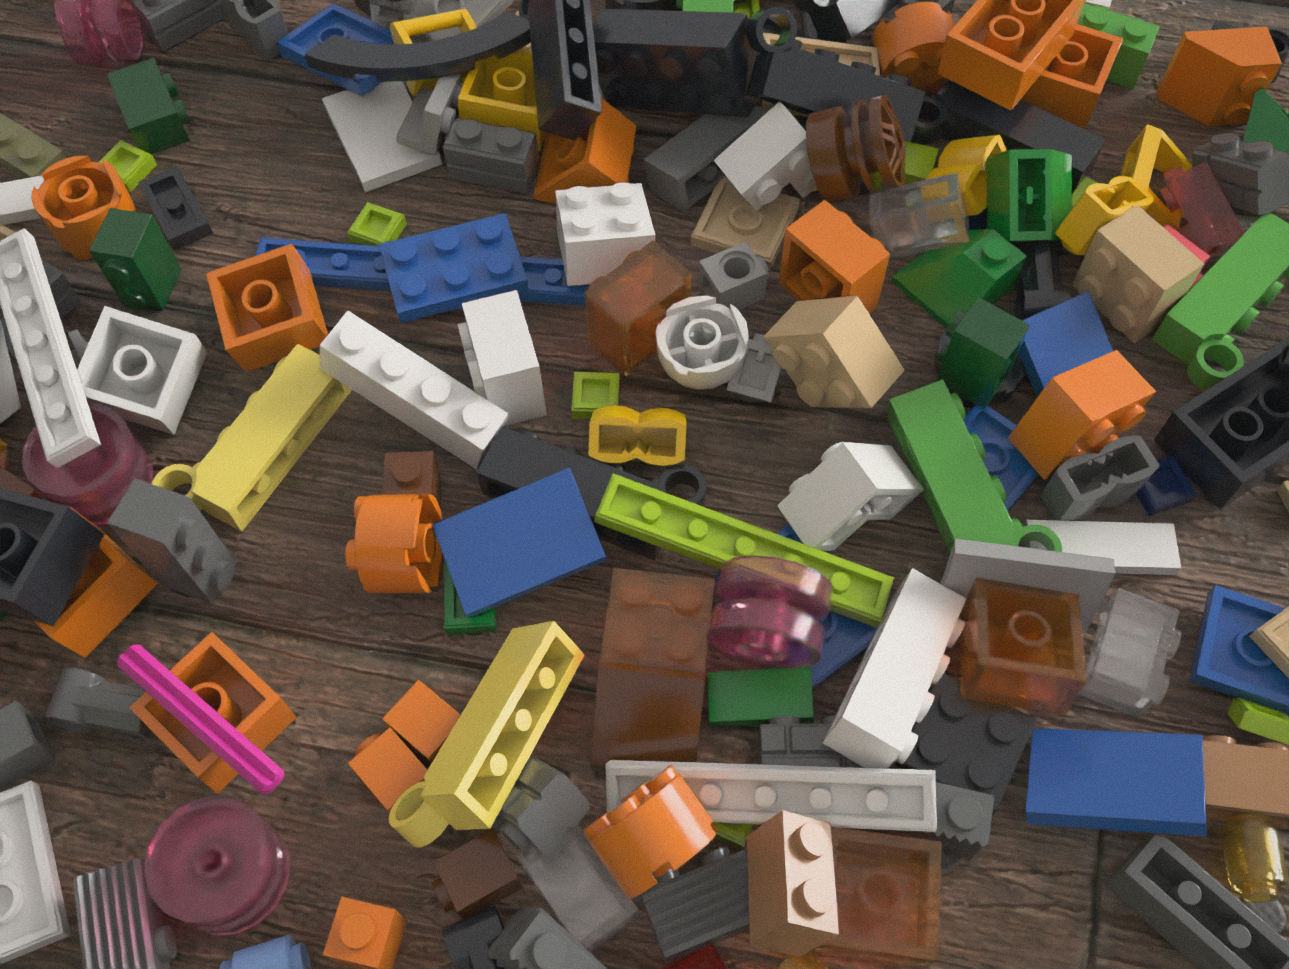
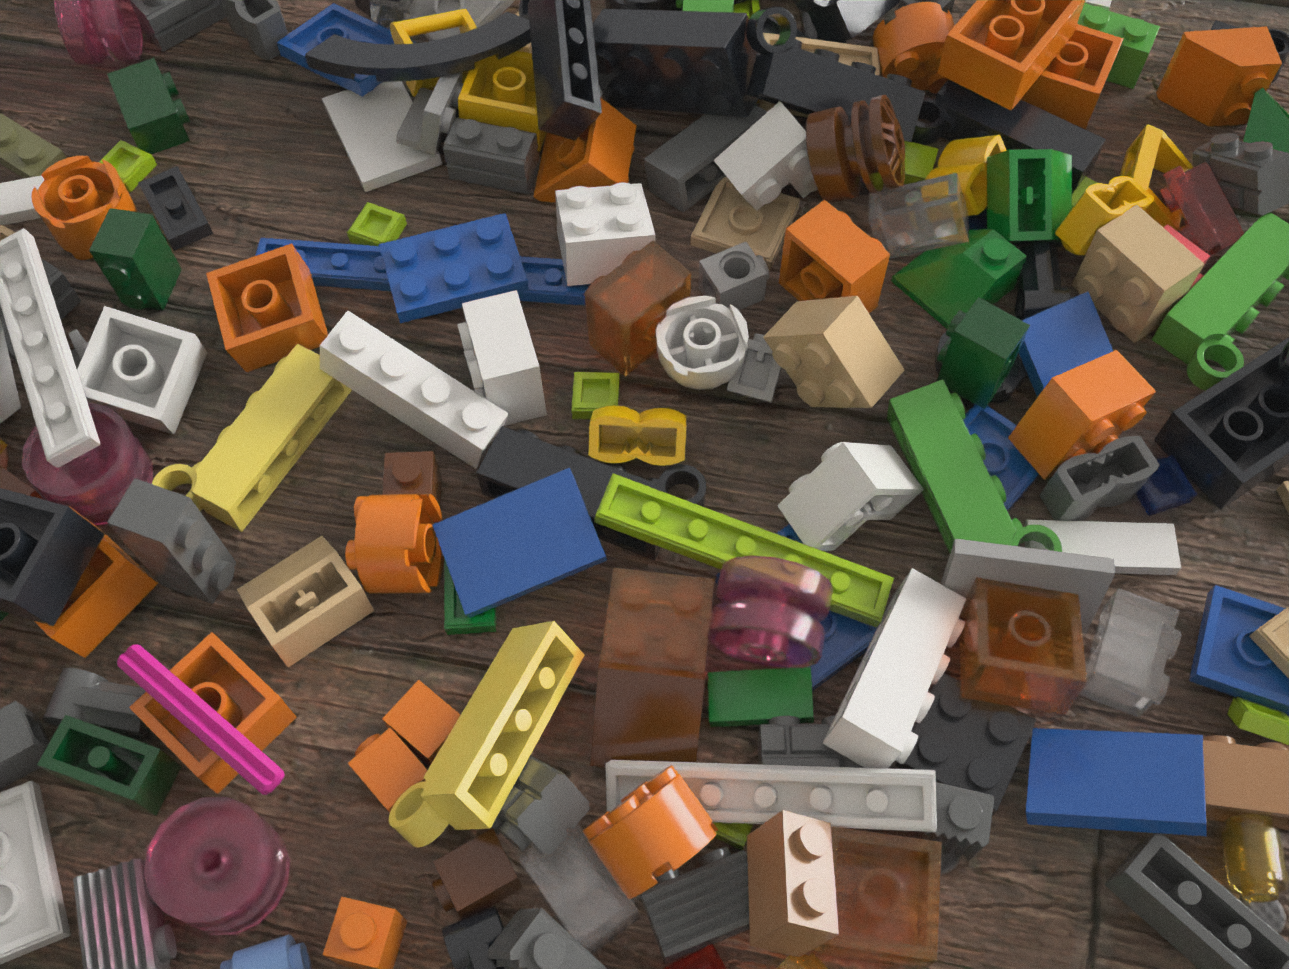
(110, 764): none -> dark green brick
(305, 600): none -> tan slope

